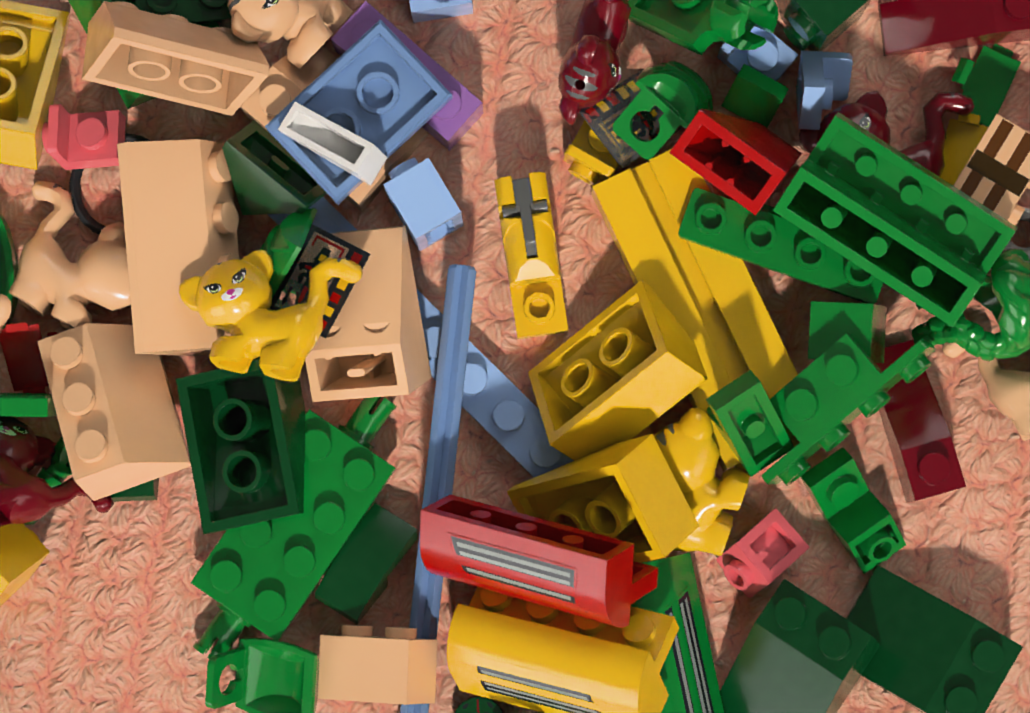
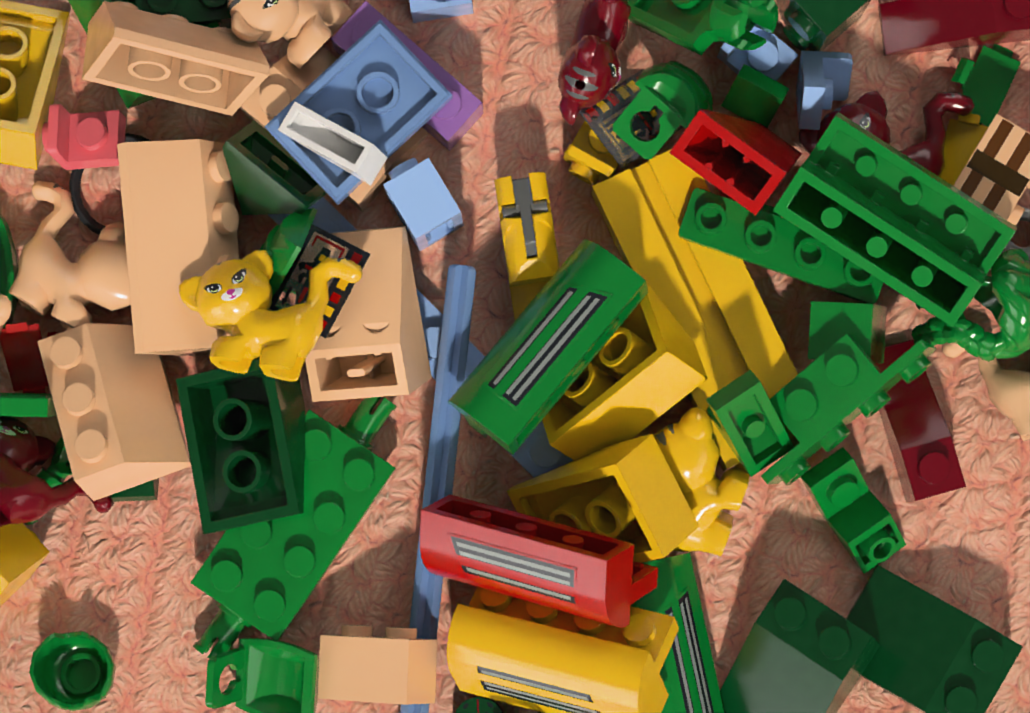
(72, 670): none -> green hair
(365, 562): dark green slope -> none
(549, 345): none -> green brick
(762, 554): coral bracket -> none

